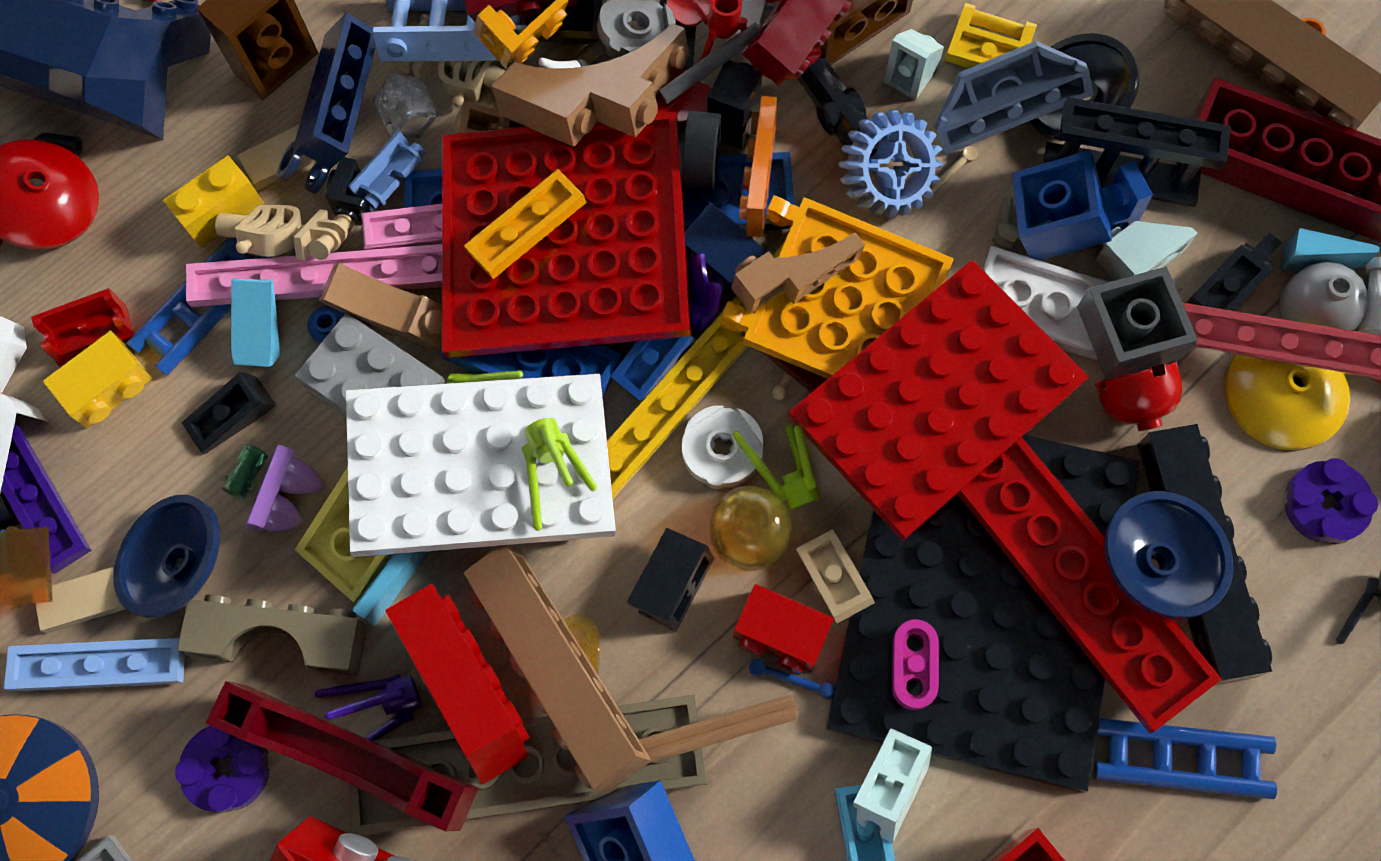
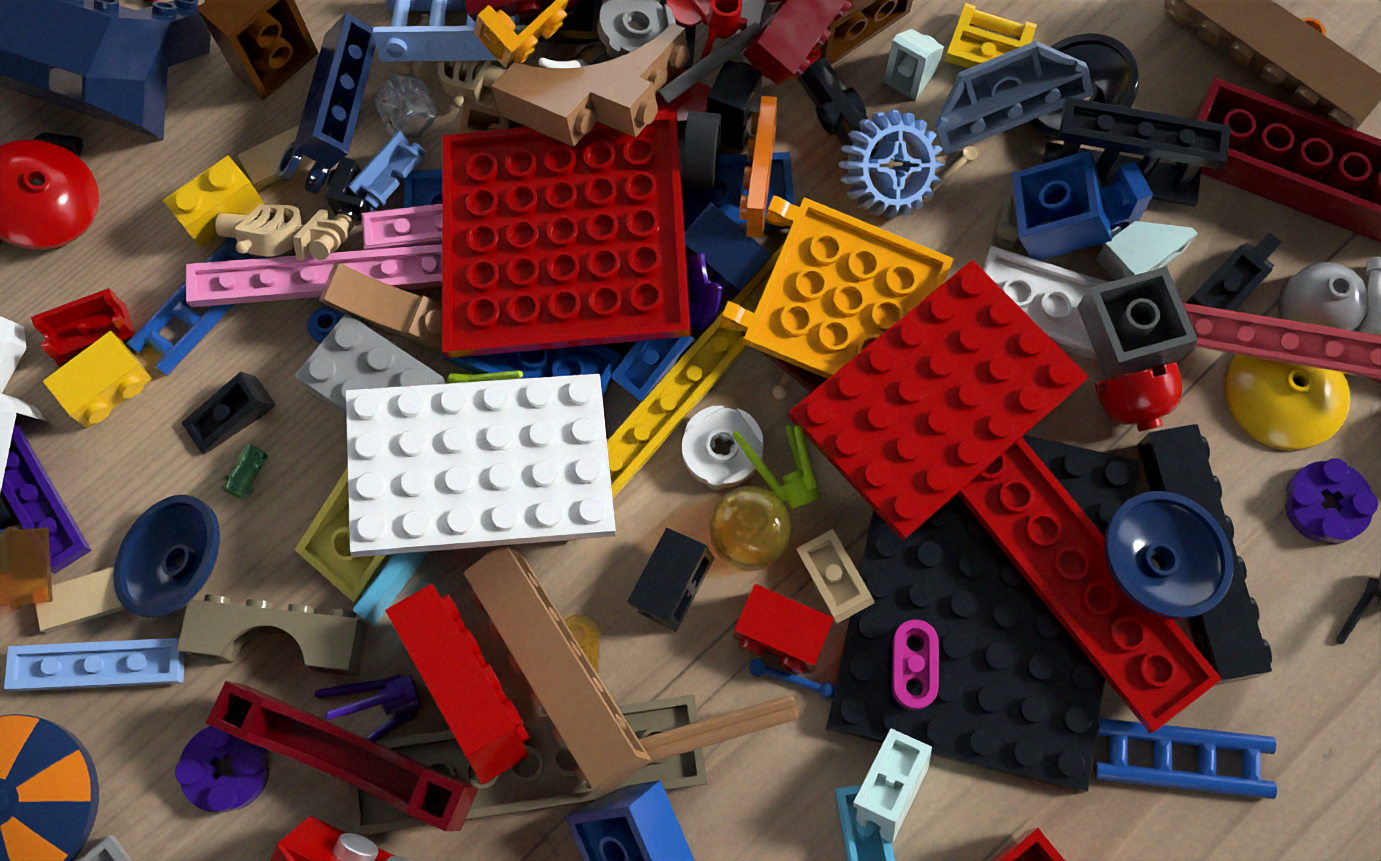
(254, 323): medium azure slope -> none
(286, 475): medium lavender tile -> none
(525, 224): light orange plate -> none
(549, 445): lime plant -> none
(797, 276): medium nougat slope -> none
(1313, 247): medium azure slope -> none

